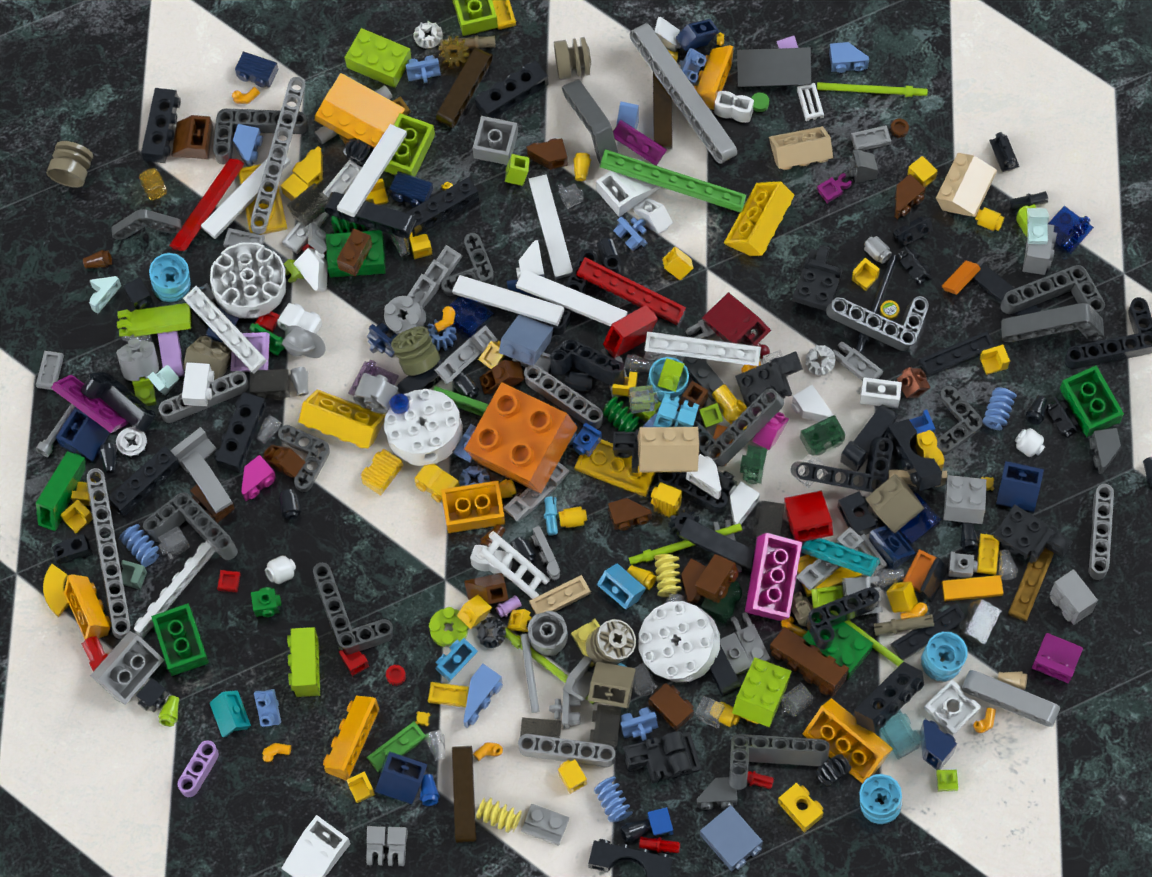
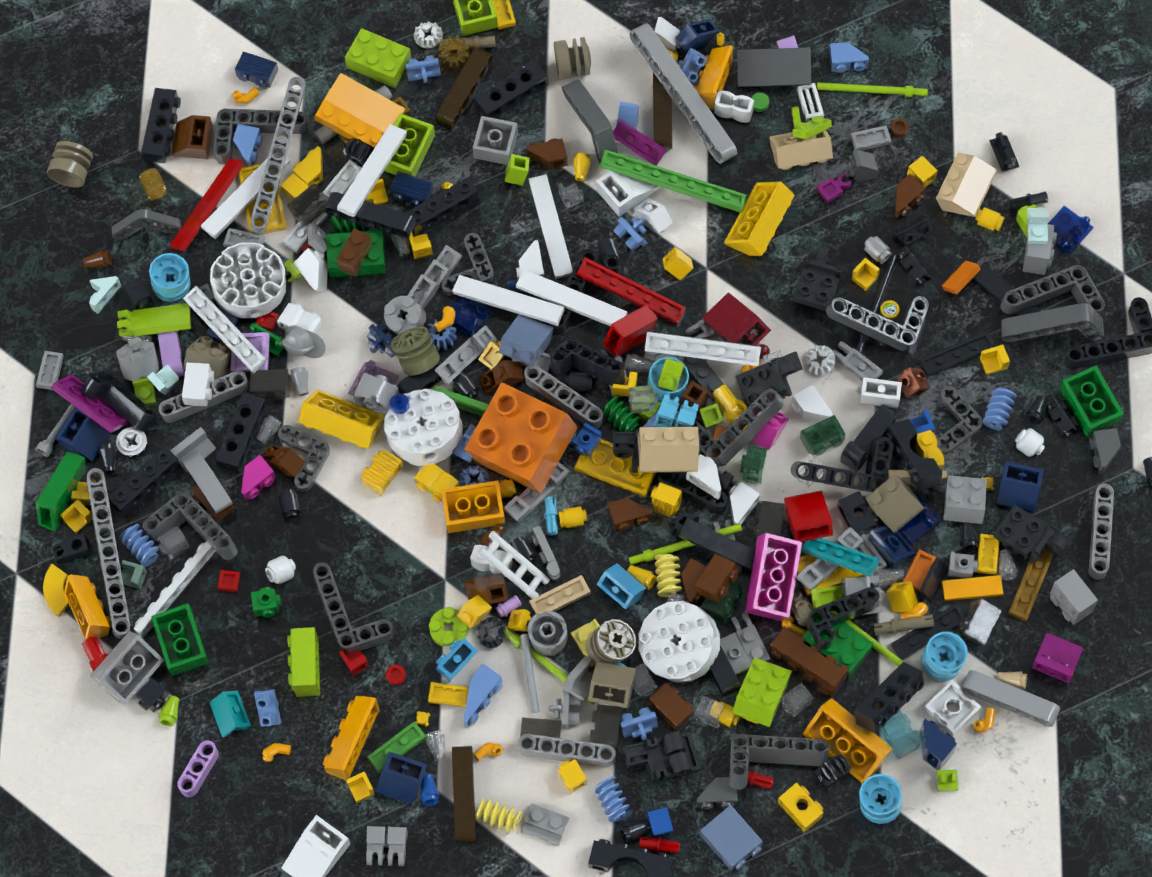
(810, 128): none -> lime plate

